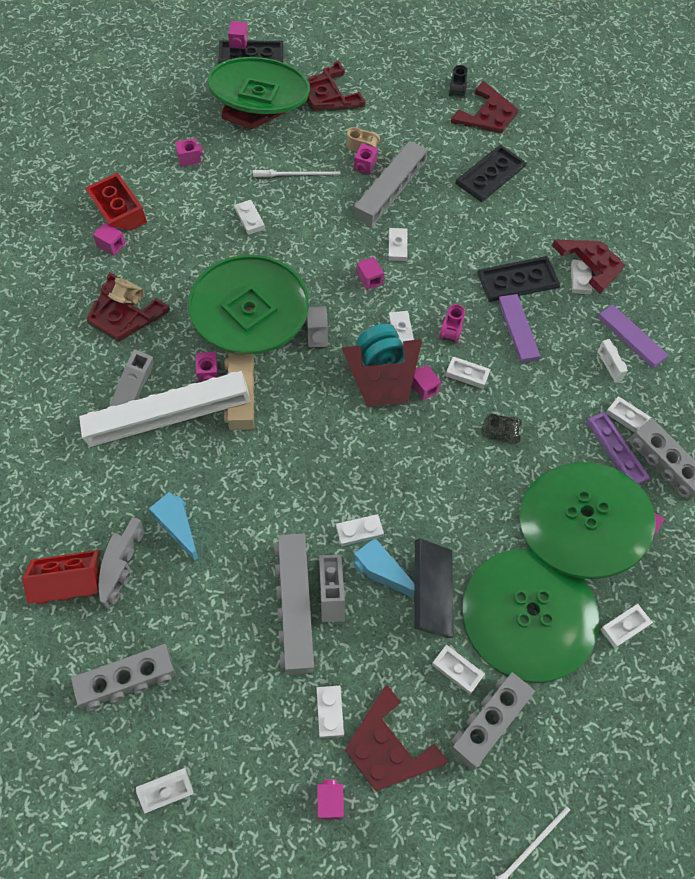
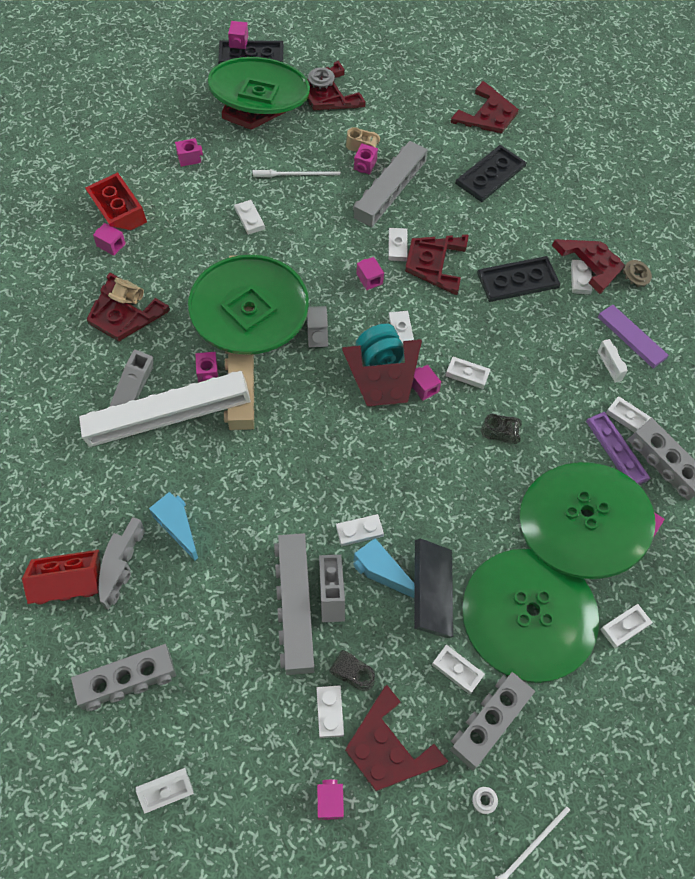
(315, 75): none -> light grey gear
(350, 669): none -> clear smoke piece
(427, 260): none -> dark red wing
(452, 326): dark pink piece -> none
(459, 81): black piece -> none
(493, 800): none -> white plate
(519, 328): medium lavender tile -> none
(636, 266): none -> dark tan gear

